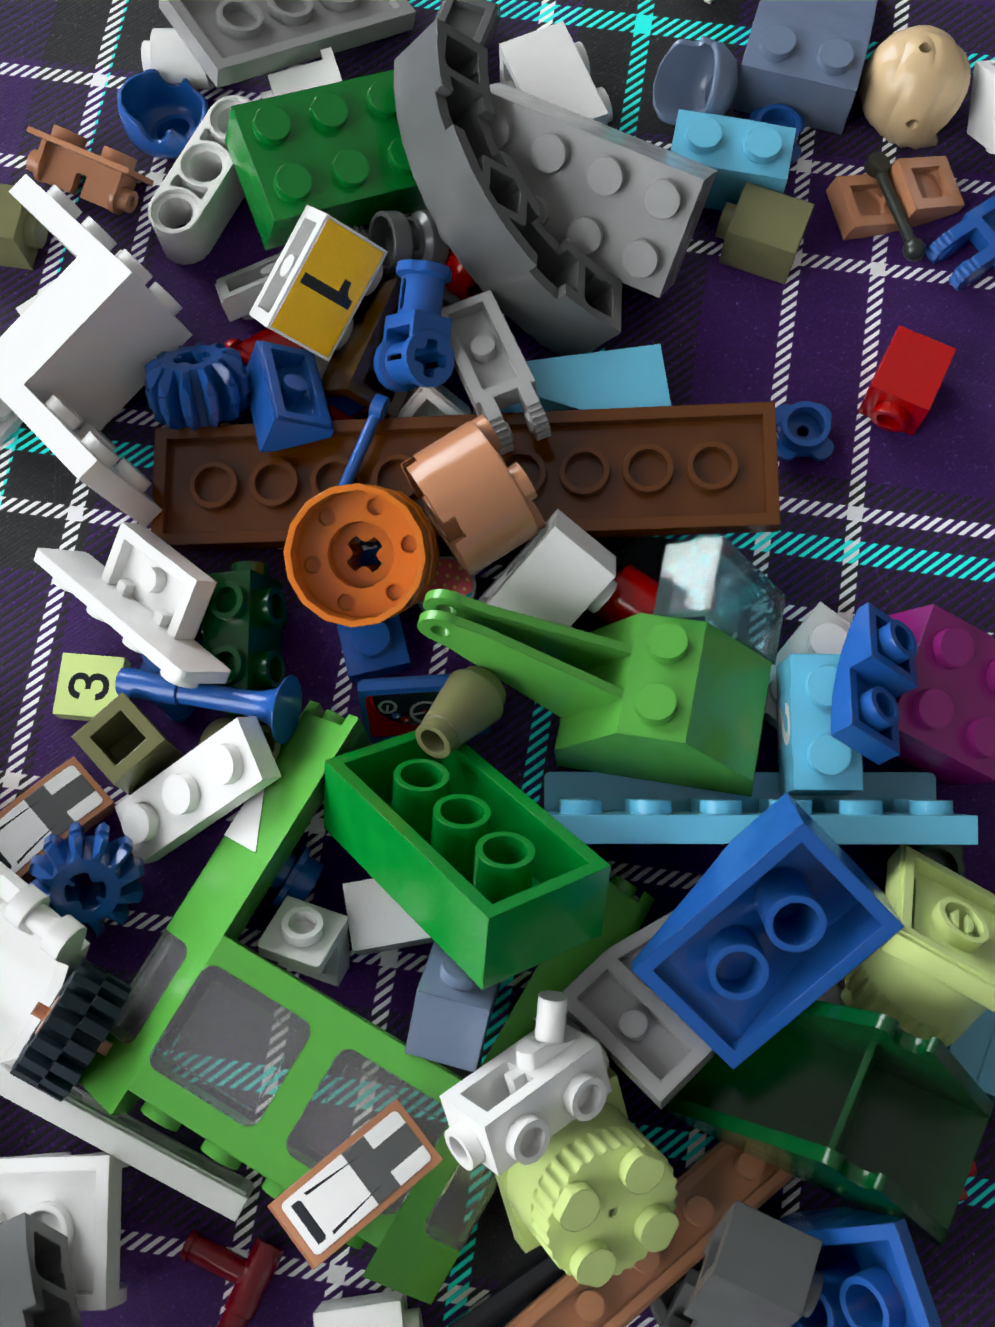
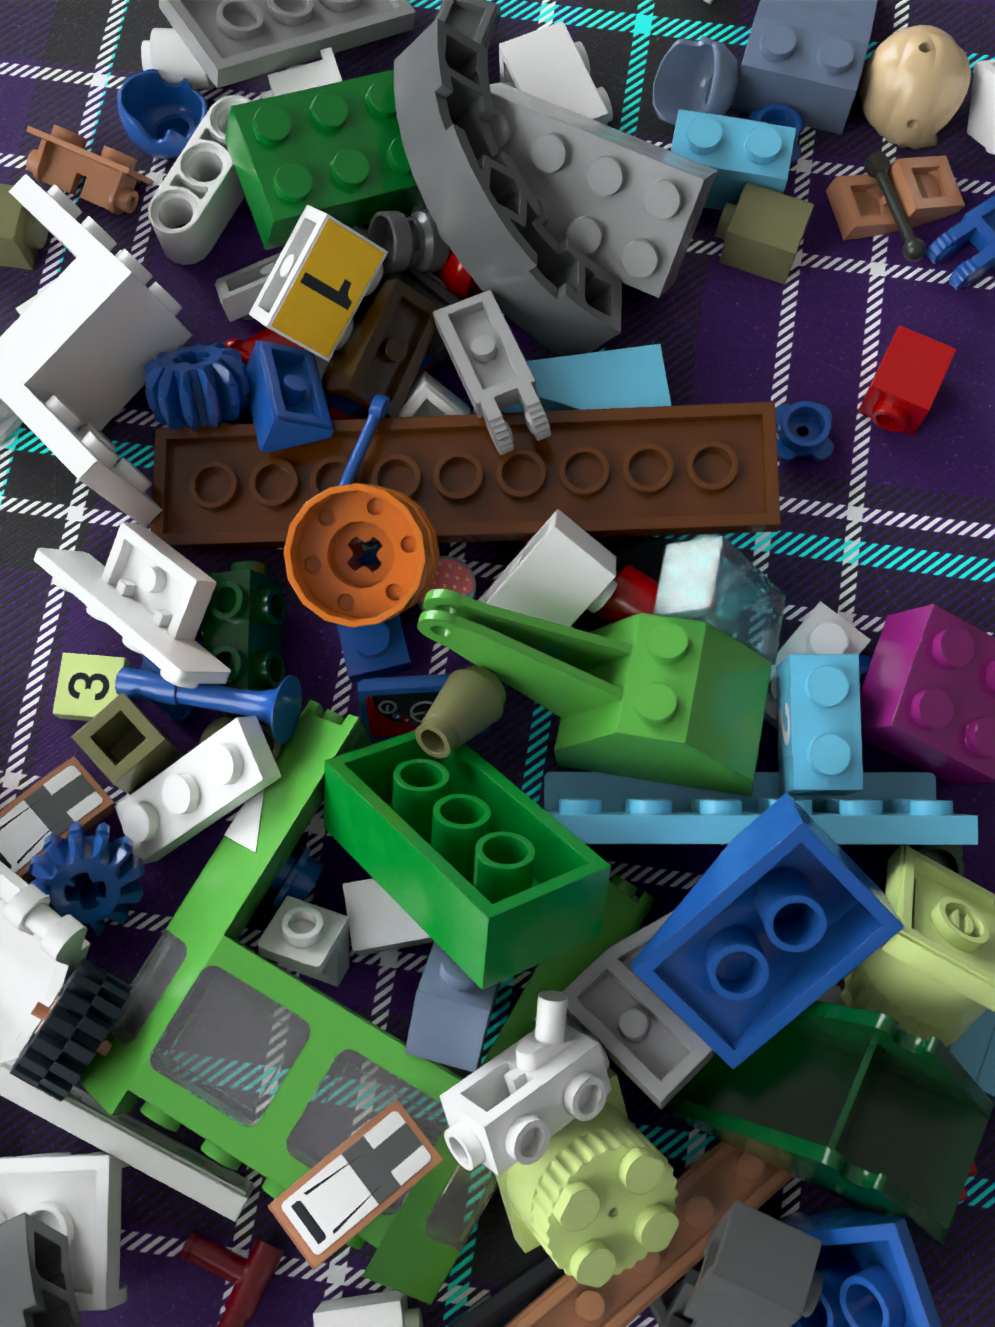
(417, 330): blue connector -> none
(473, 495): nougat brick -> none
(870, 675): blue slope -> none

